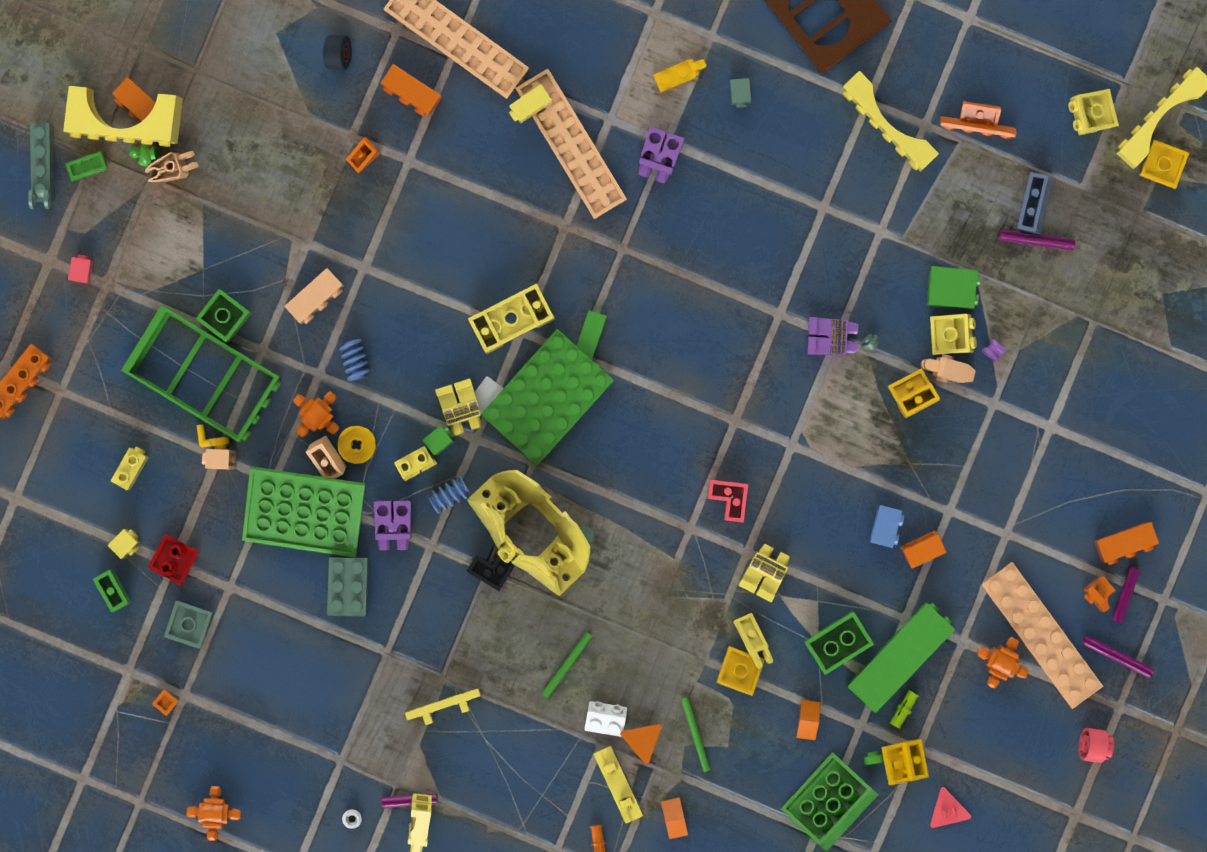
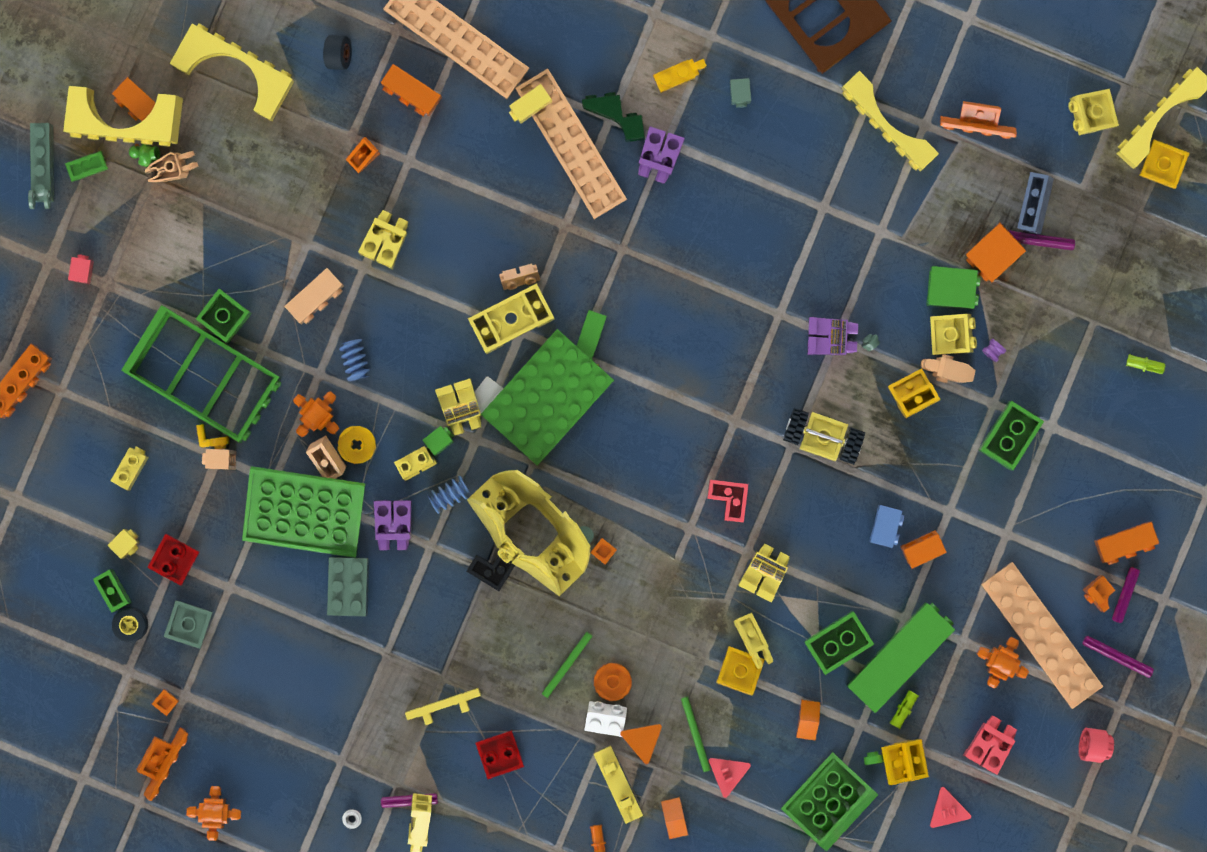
(125, 629): none -> black wheel
(159, 760): none -> orange bracket
(201, 45): none -> light yellow arch
(383, 233): none -> light yellow hips
(499, 754): none -> red plate
(511, 280): none -> light nougat hinge
(603, 551): none -> orange plate
(610, 108): none -> dark green arch
(612, 681): none -> orange tile
(728, 773): none -> coral piece
(824, 436): none -> plate
(990, 738): none -> coral hips
(995, 253): none -> orange brick
(1011, 435): none -> bright green brick
(1145, 364): none -> lime axle

